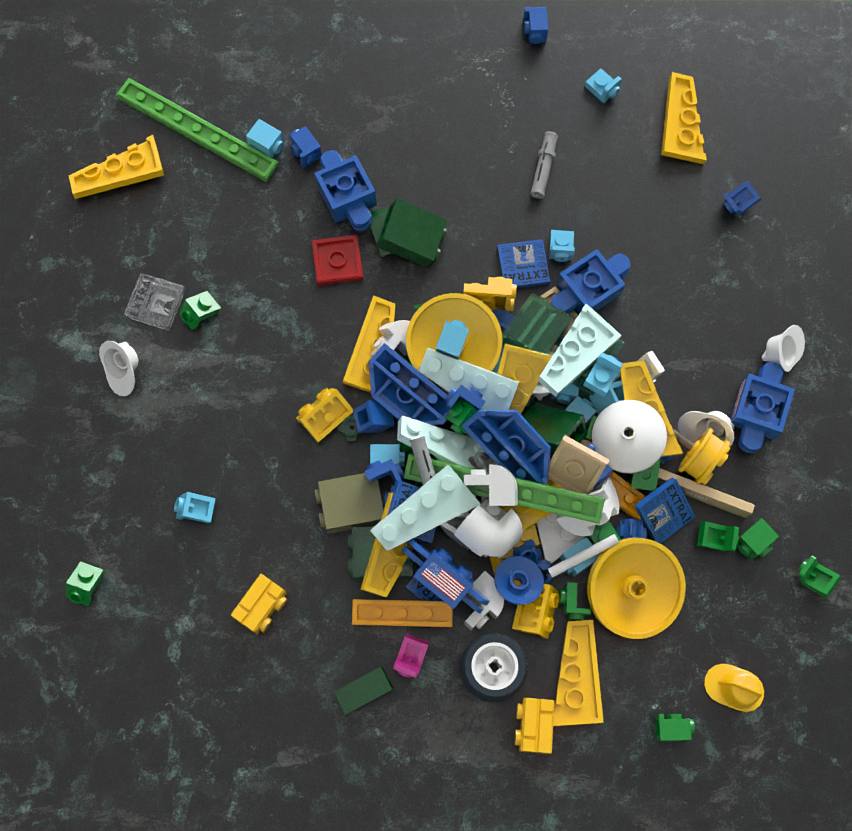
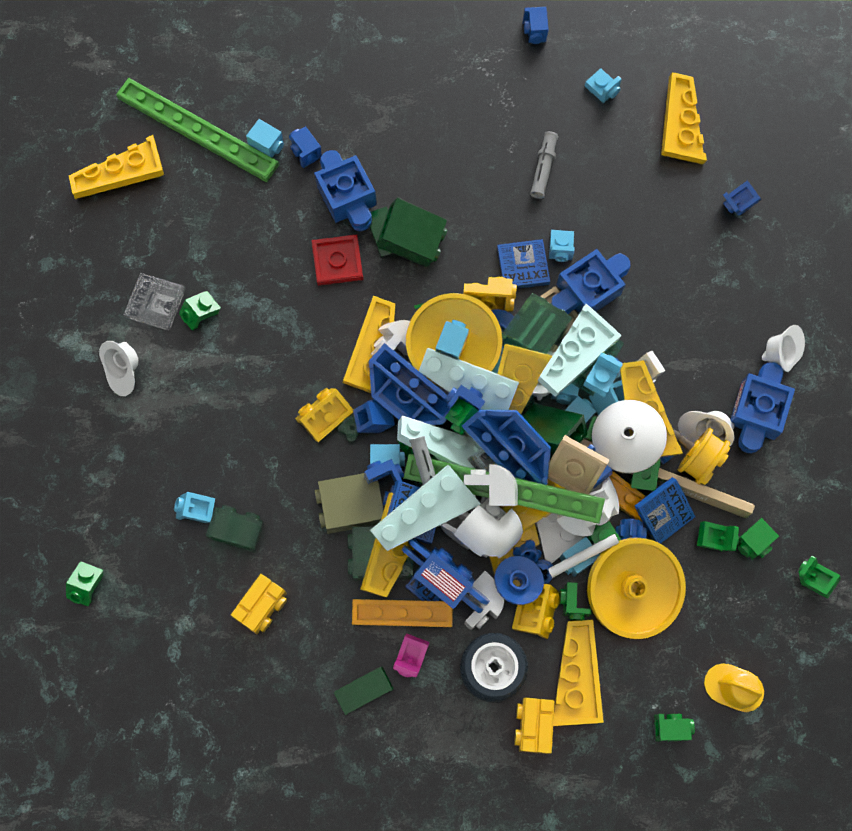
(234, 528): none -> clear green brick

